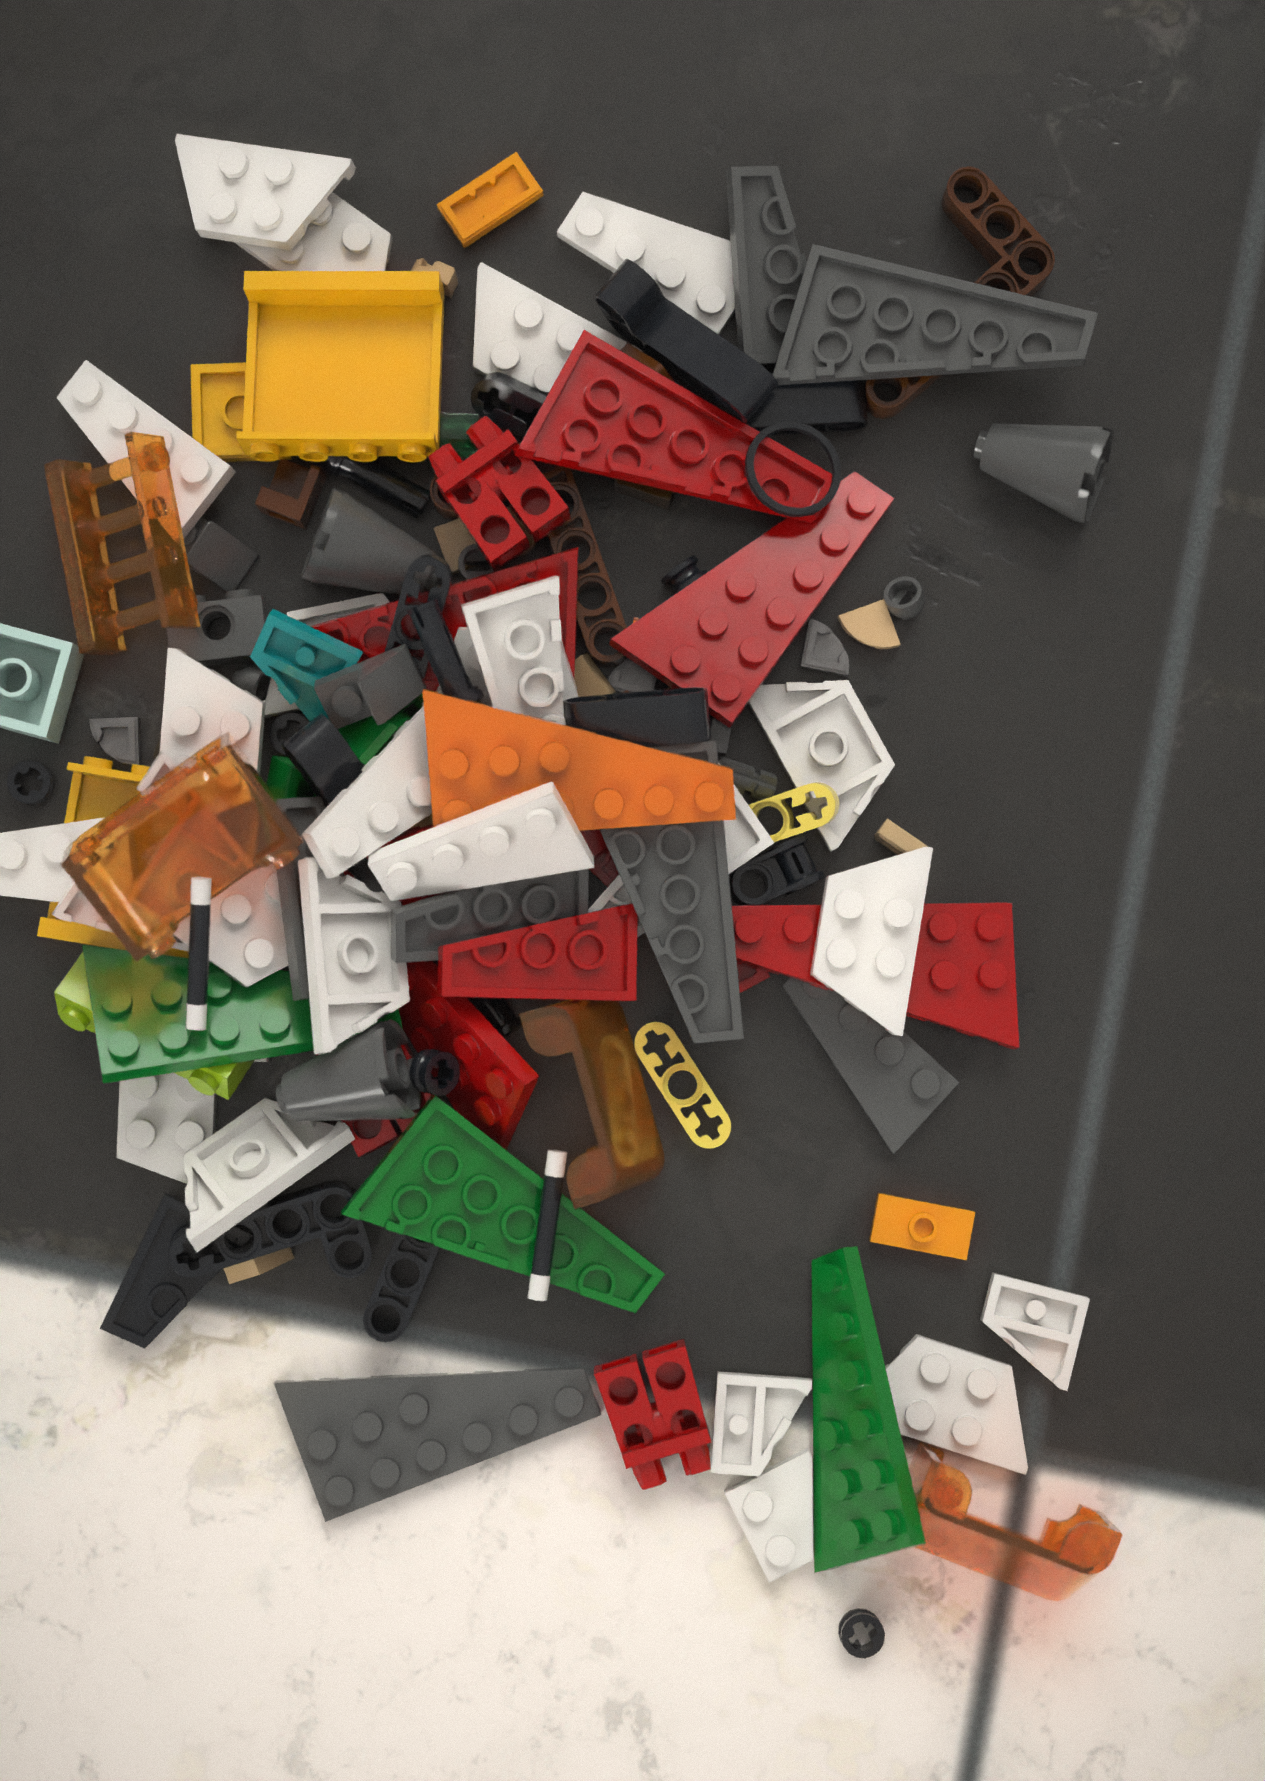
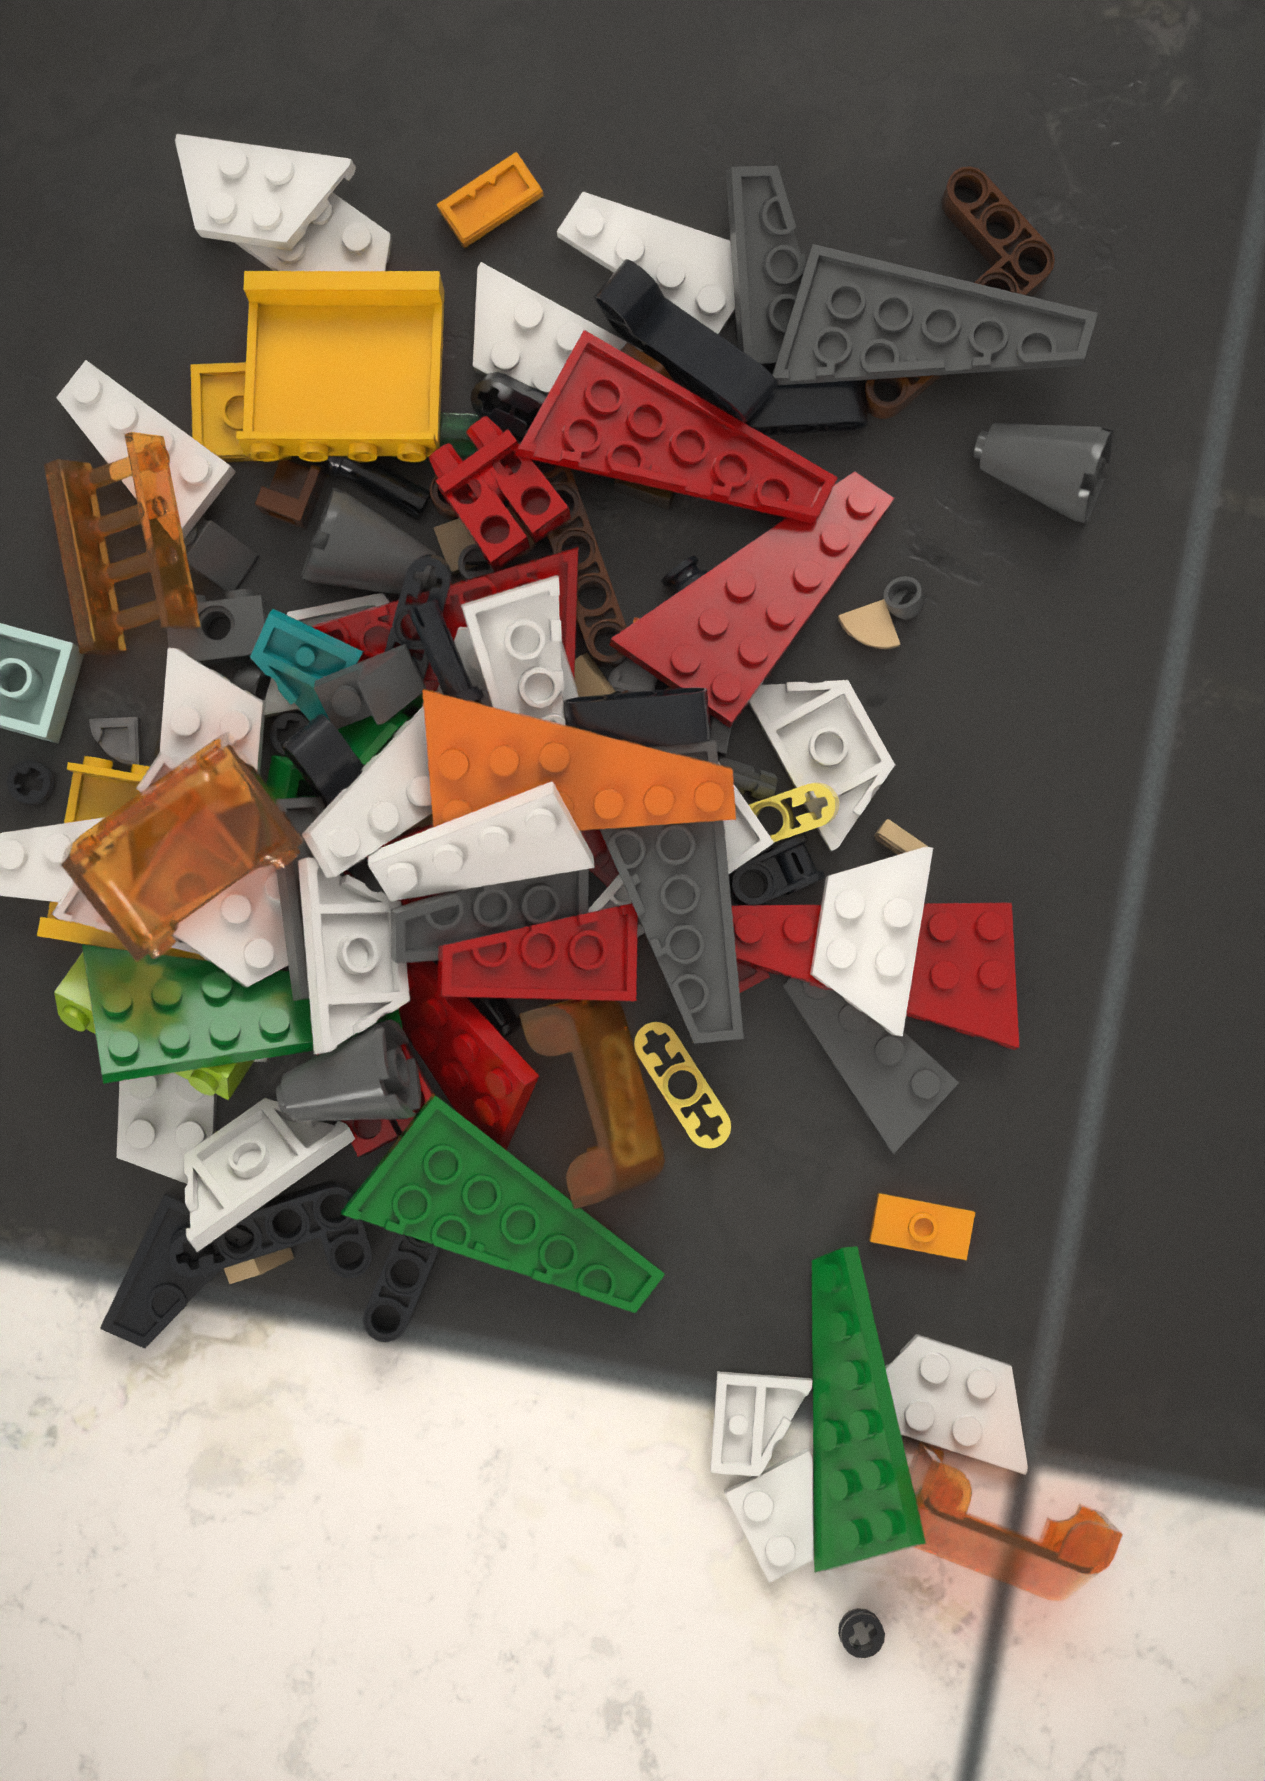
(198, 953): black bar -> none
(405, 1430): dark grey wing -> none
(447, 274): tan tile -> none
(447, 1074): black bush -> none
(547, 1225): black bar -> none
(657, 1428): red hips -> none
(818, 437): black piece -> none
(824, 651): flat silver tile -> none
(1037, 1323): white wing -> none

